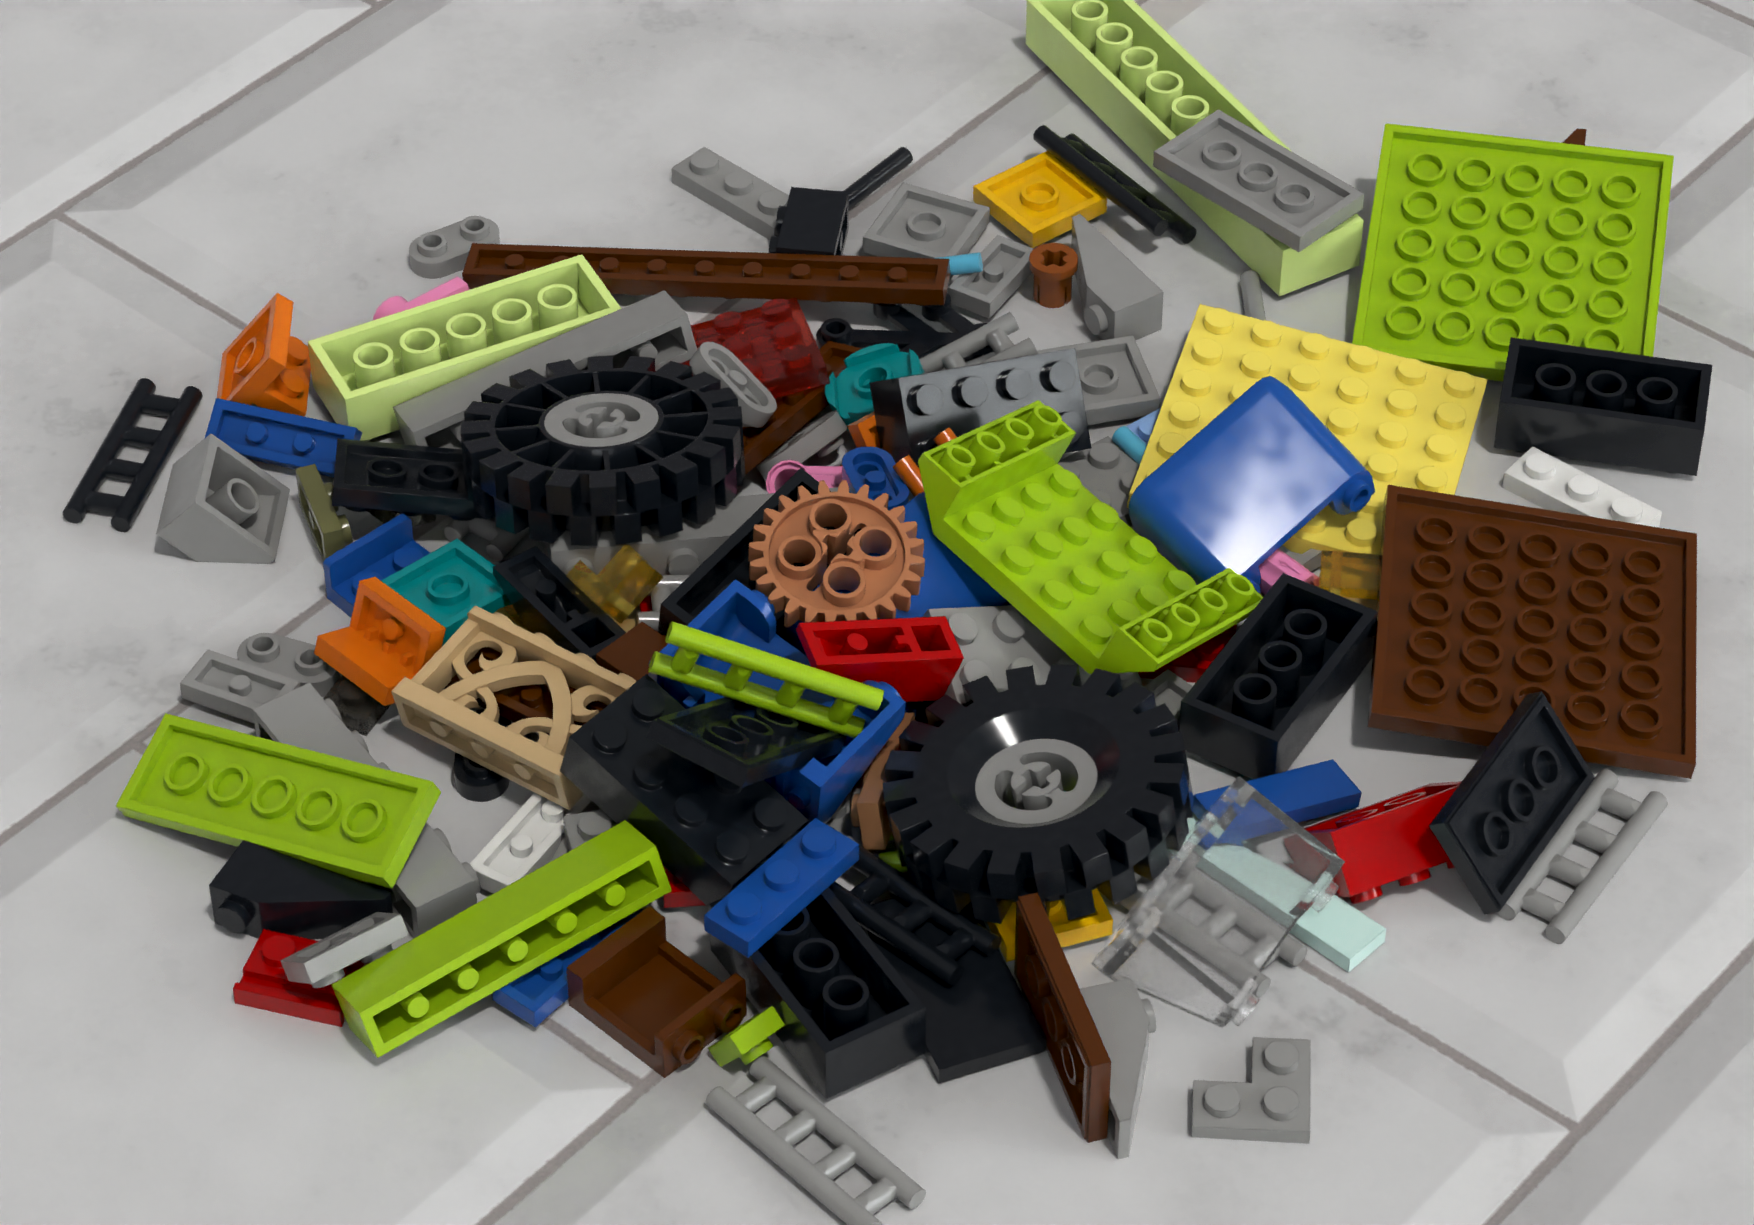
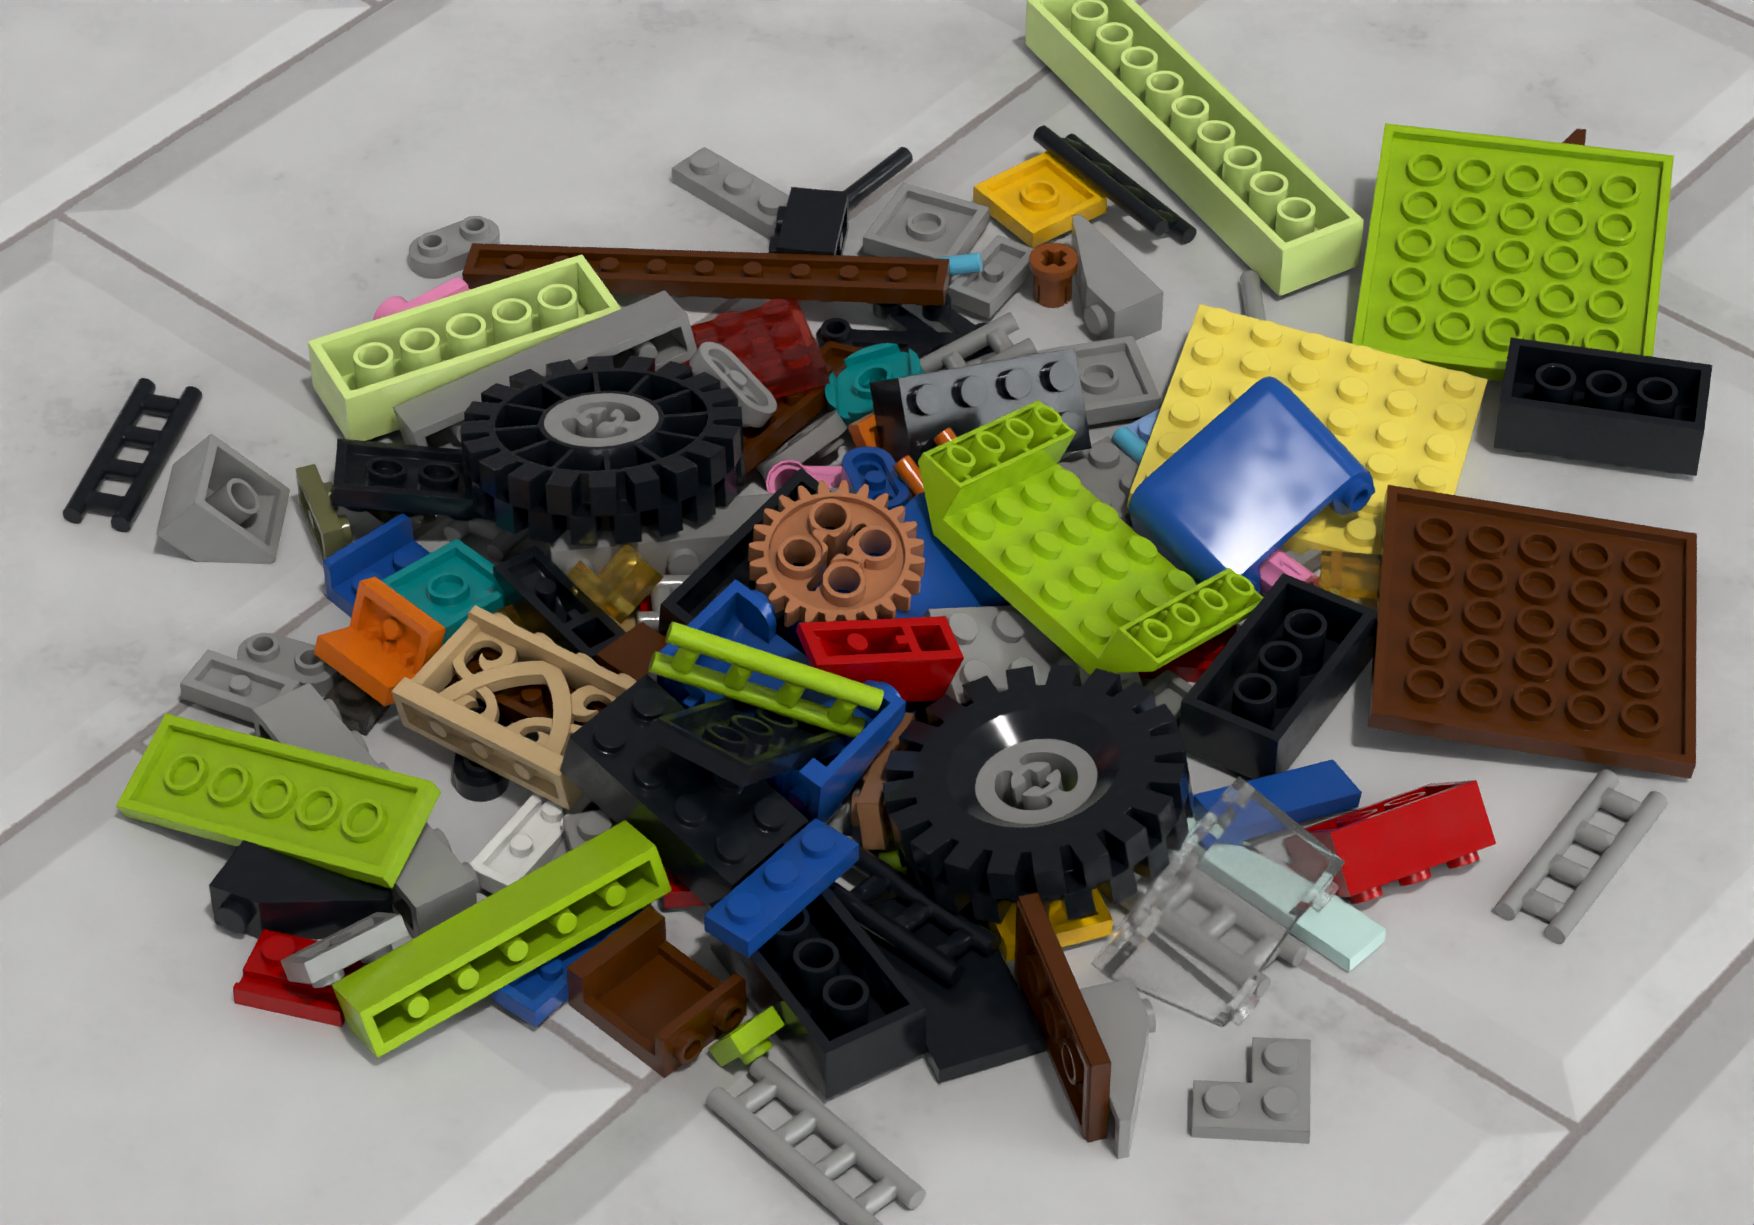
(267, 363): orange bracket -> none
(278, 436): blue plate -> none
(1258, 180): light grey plate -> none
(1512, 802): black tile -> none
(1568, 490): white plate -> none

